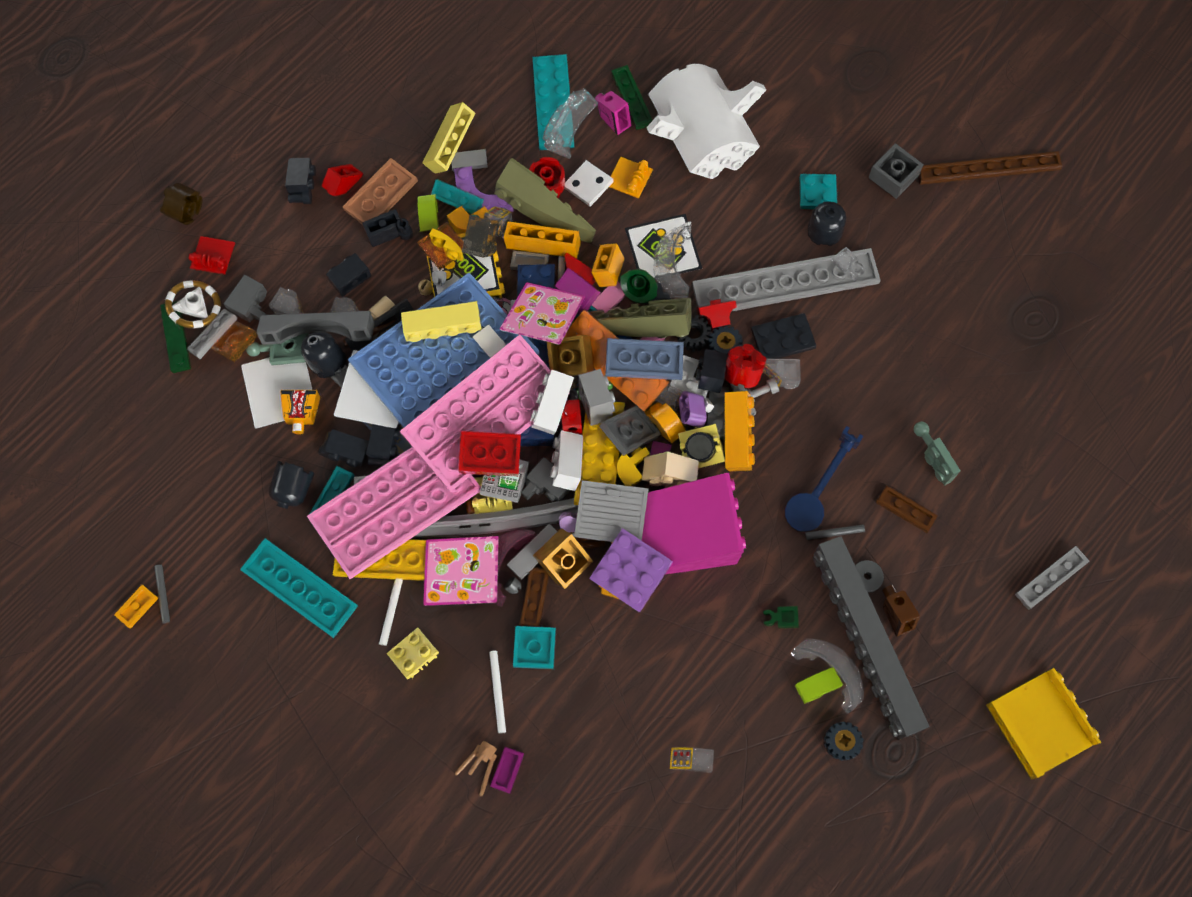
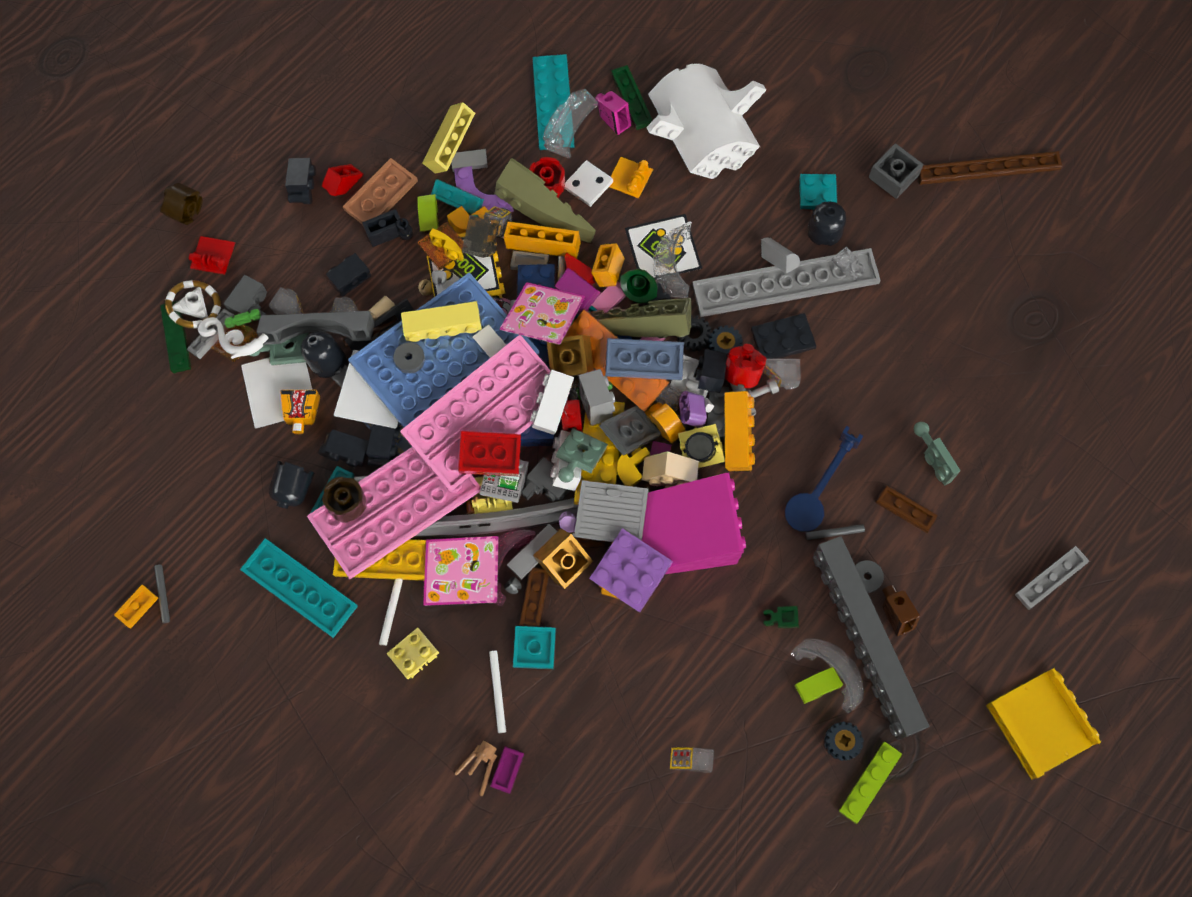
(235, 336): none -> white plant
(242, 318): none -> bright green axle
(346, 509): none -> dark brown brick
(412, 365): none -> dark grey piece
(585, 460): none -> sand green plate
(717, 312): red brick -> none
(779, 255): none -> light grey brick
(870, 782): none -> lime plate

